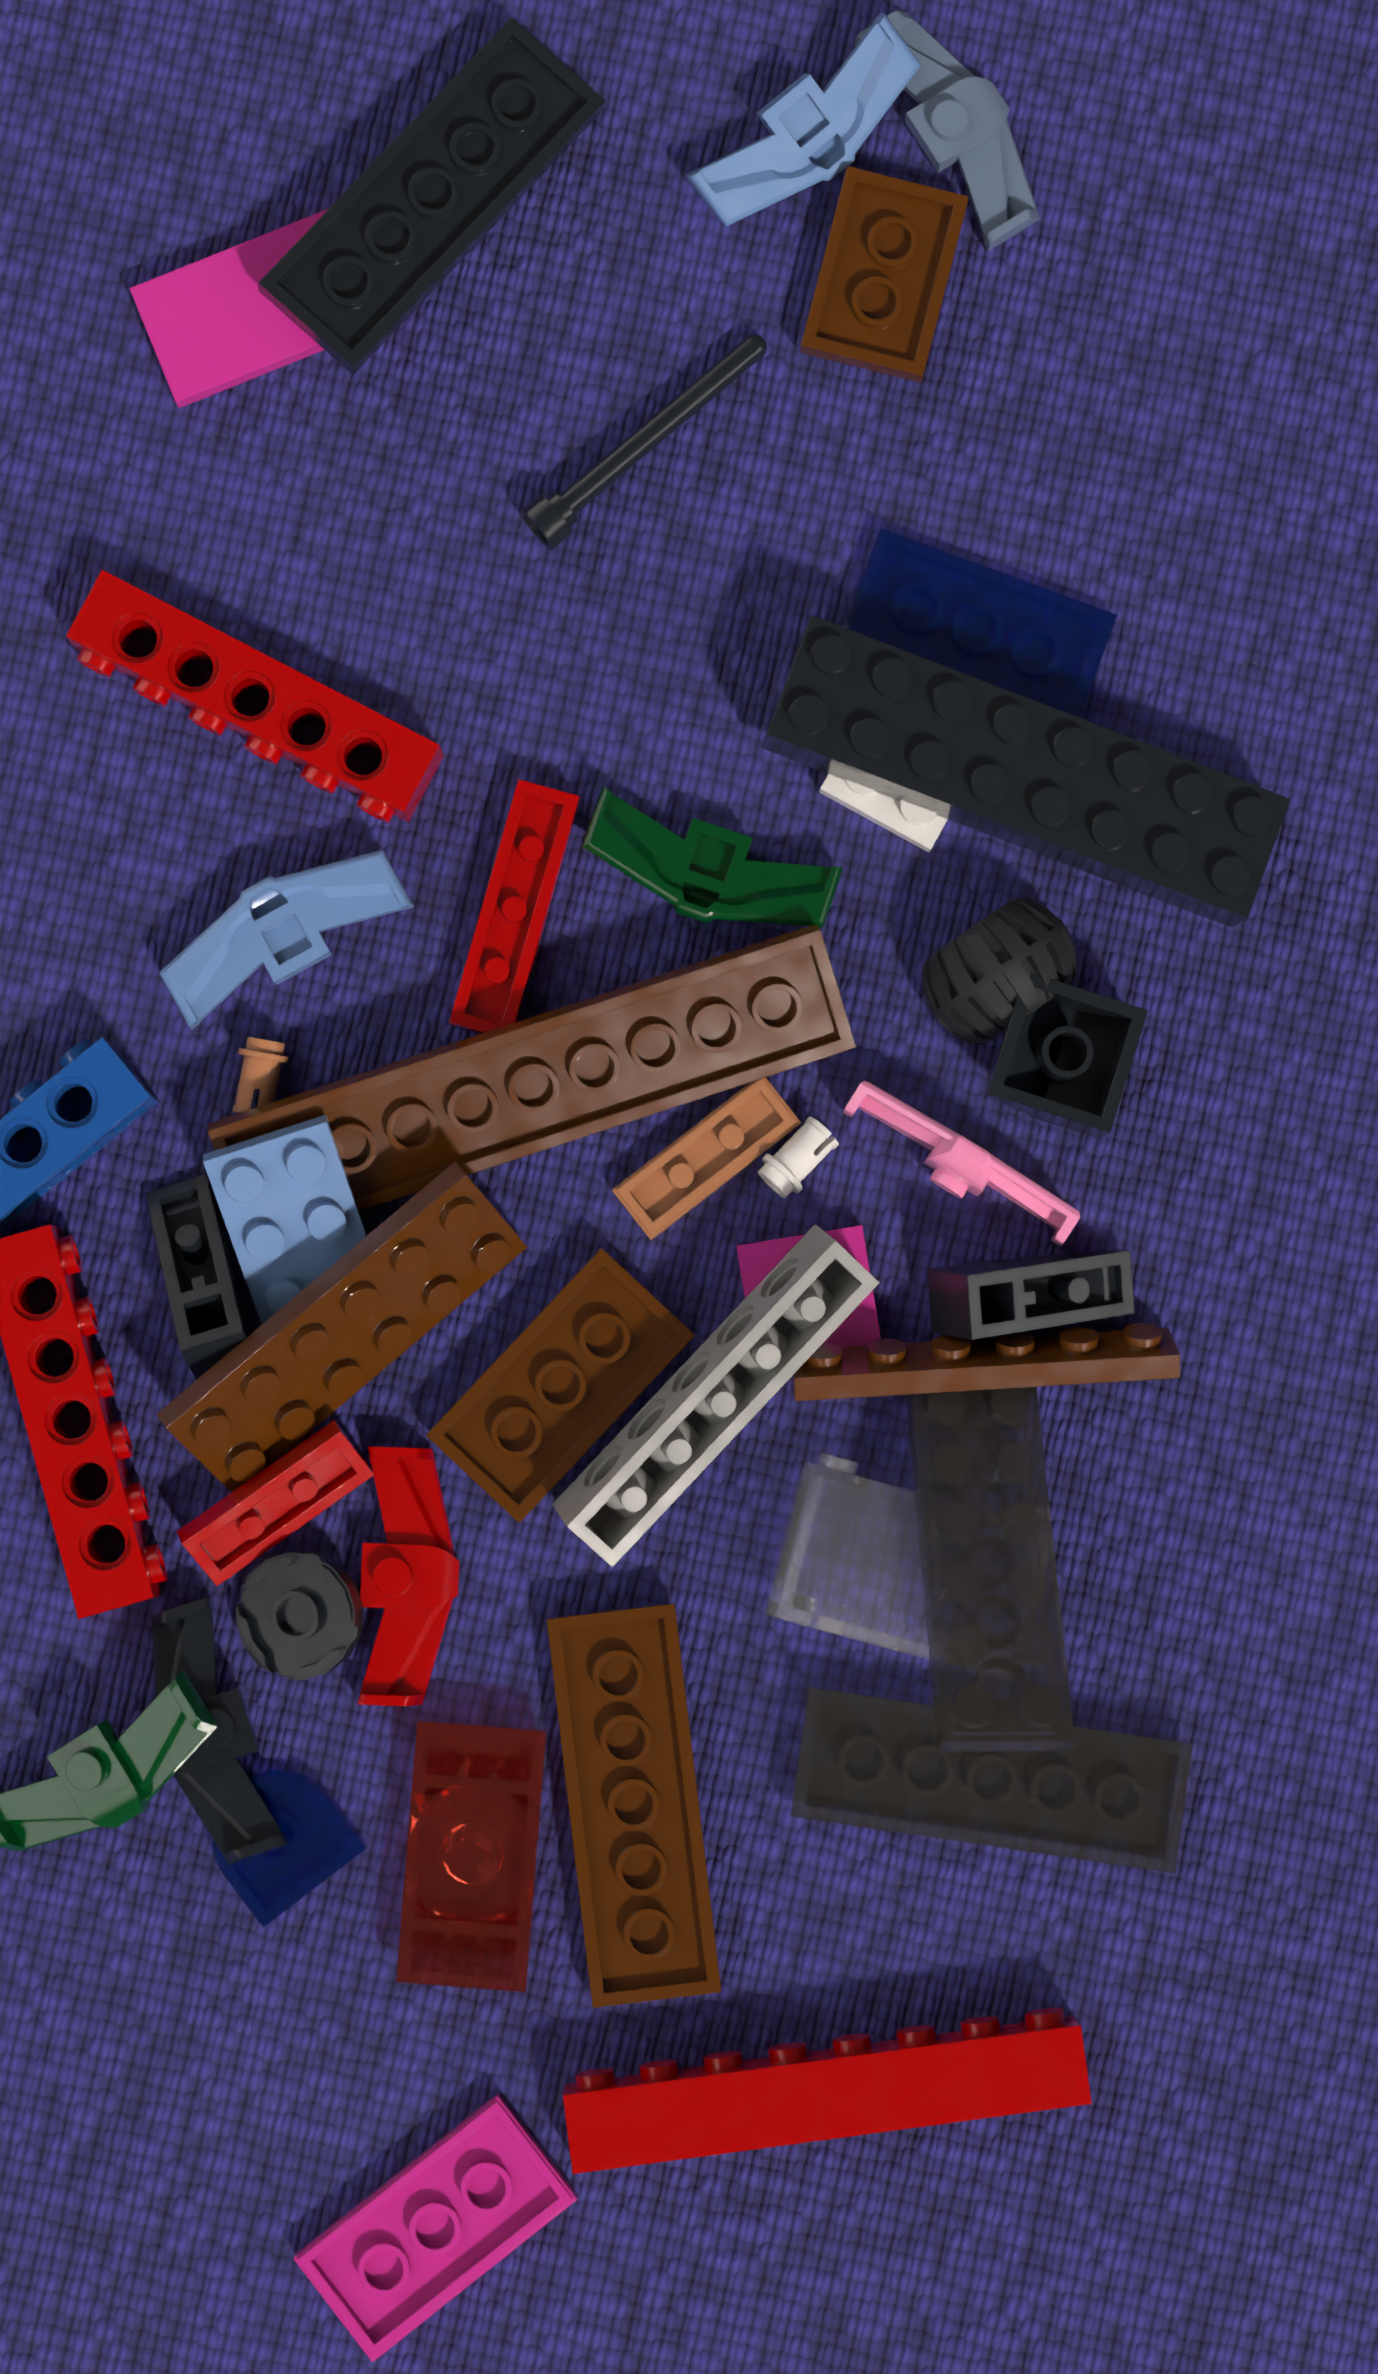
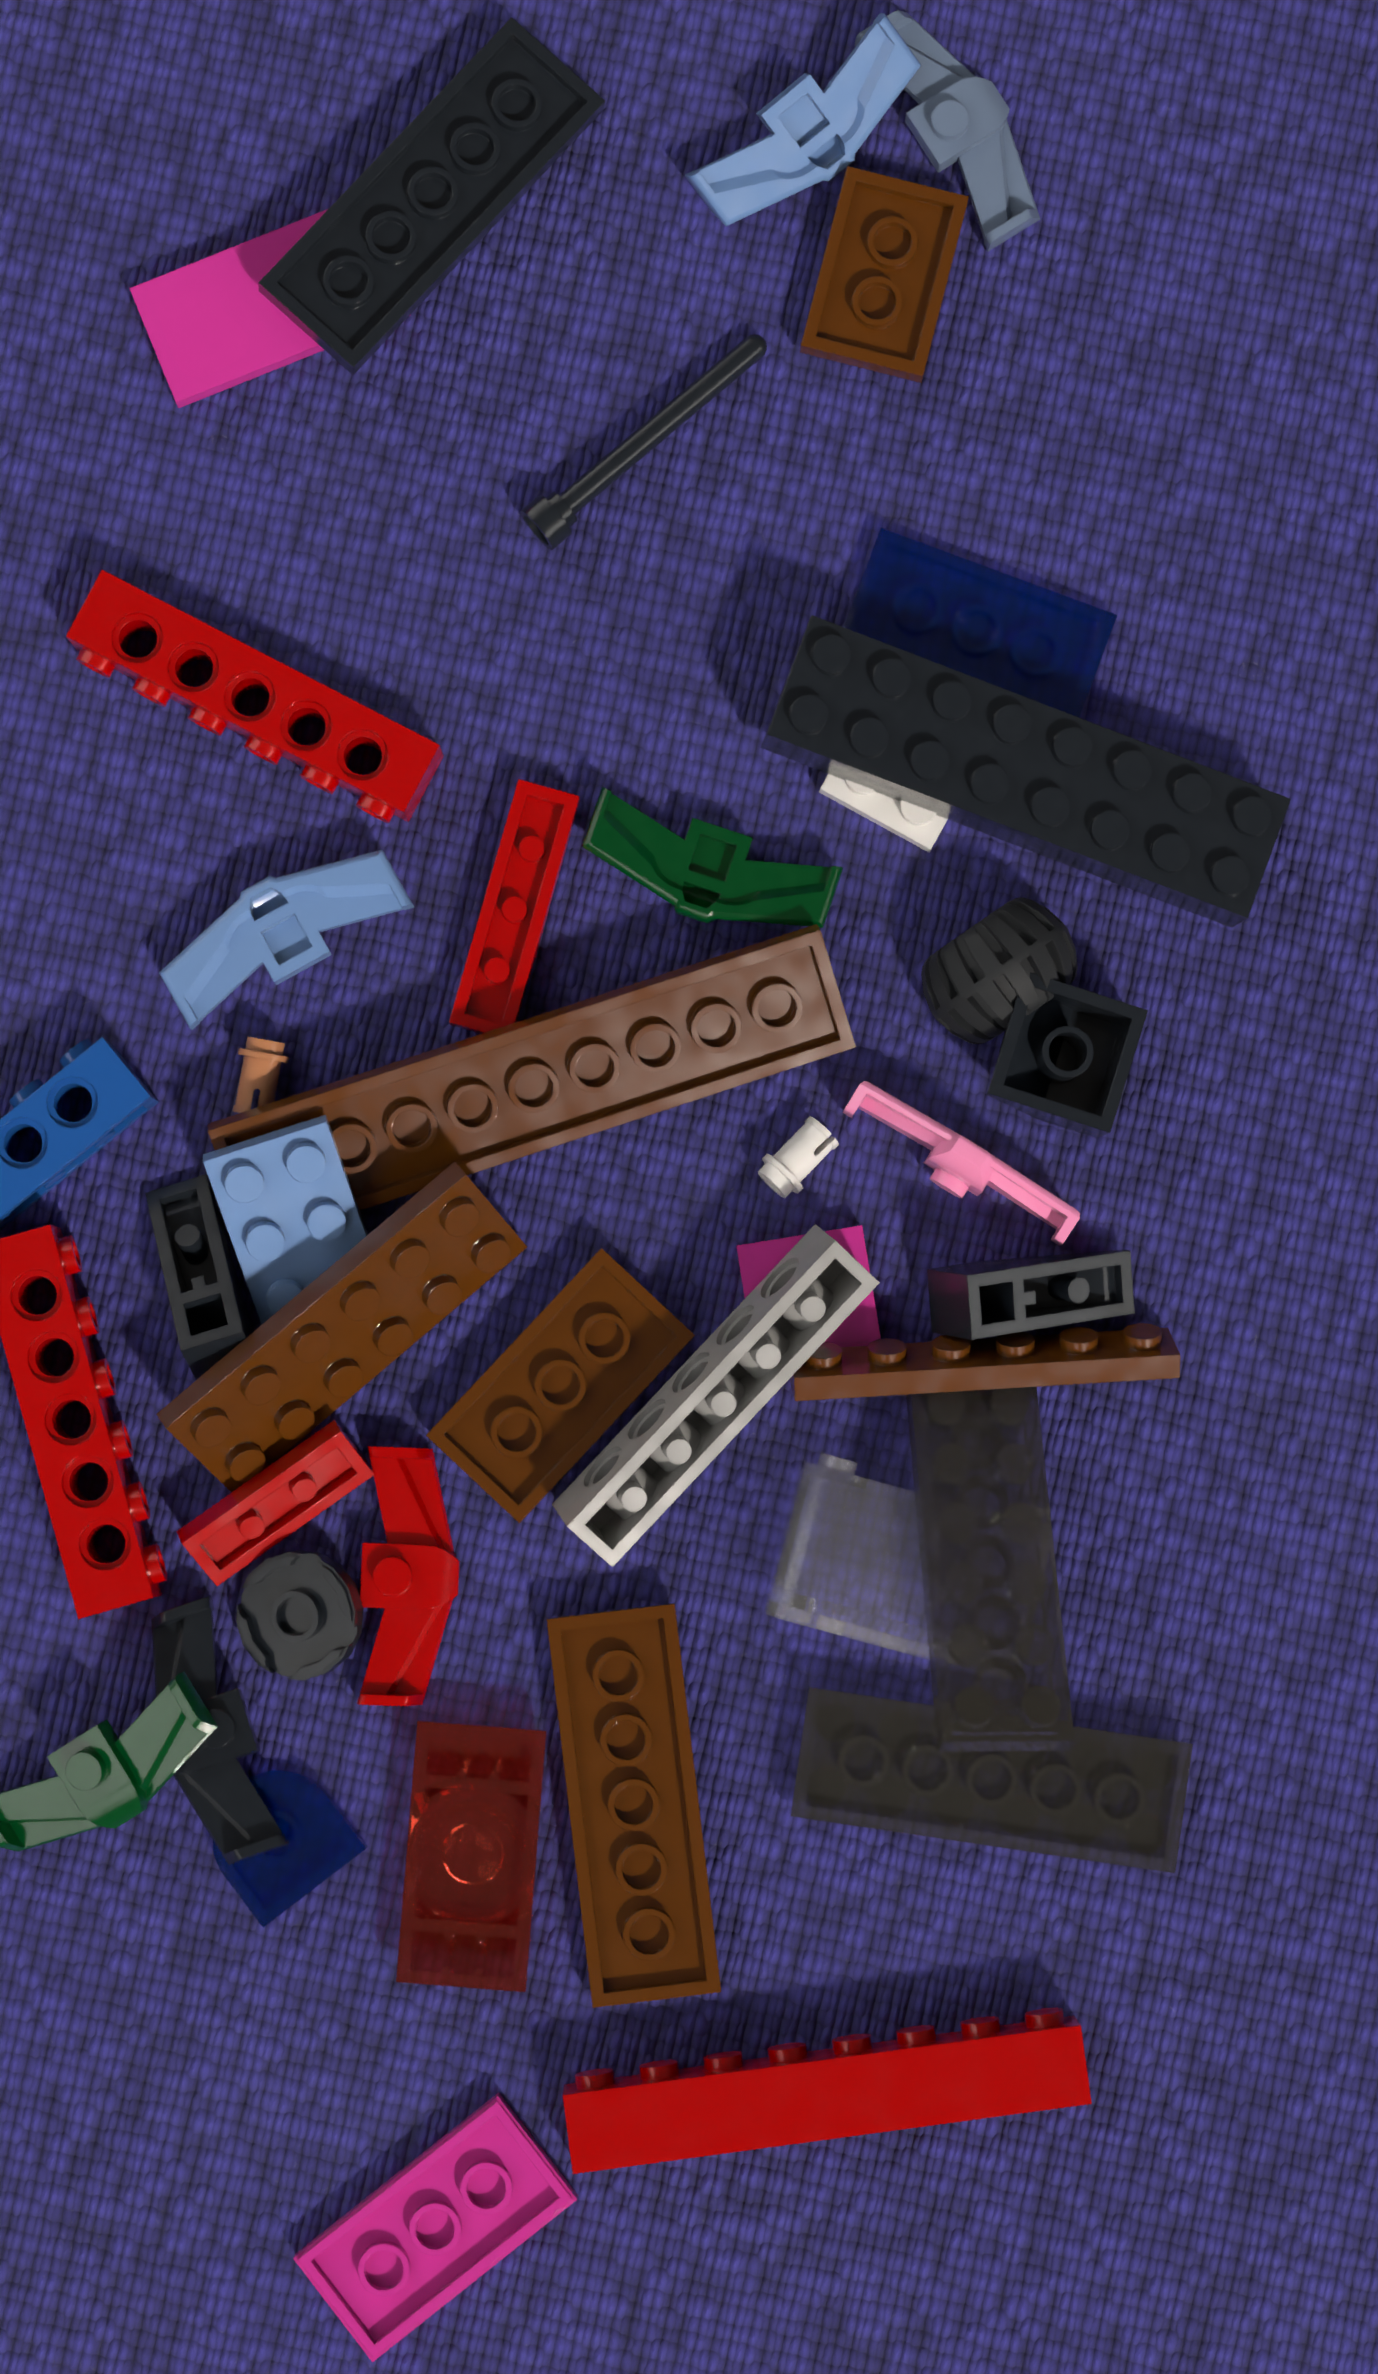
(706, 1157): nougat tile -> none

